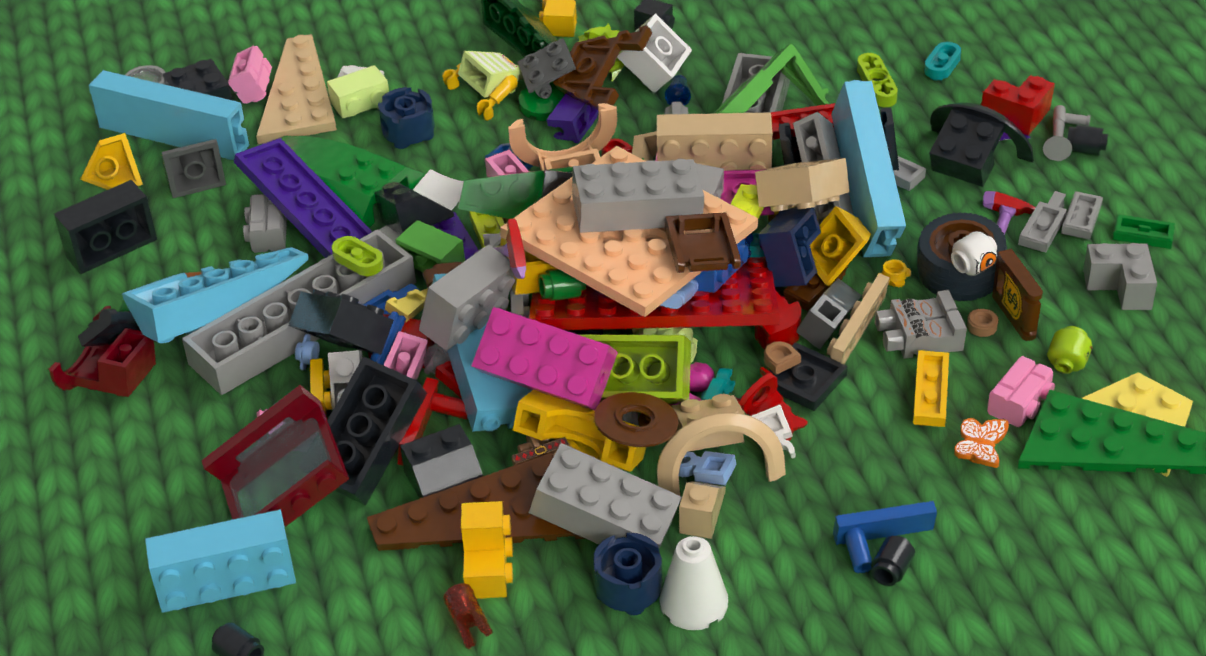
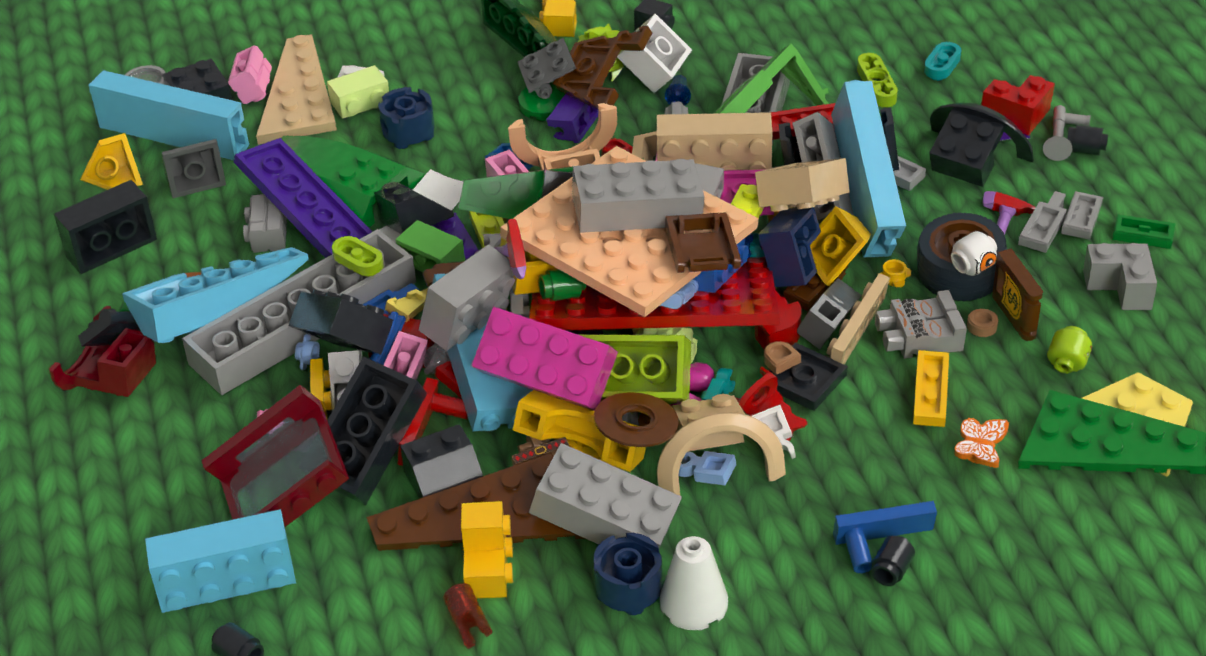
(488, 74): torso -> none
(700, 508): tan slope -> none
(1020, 392): bright pink brick -> none

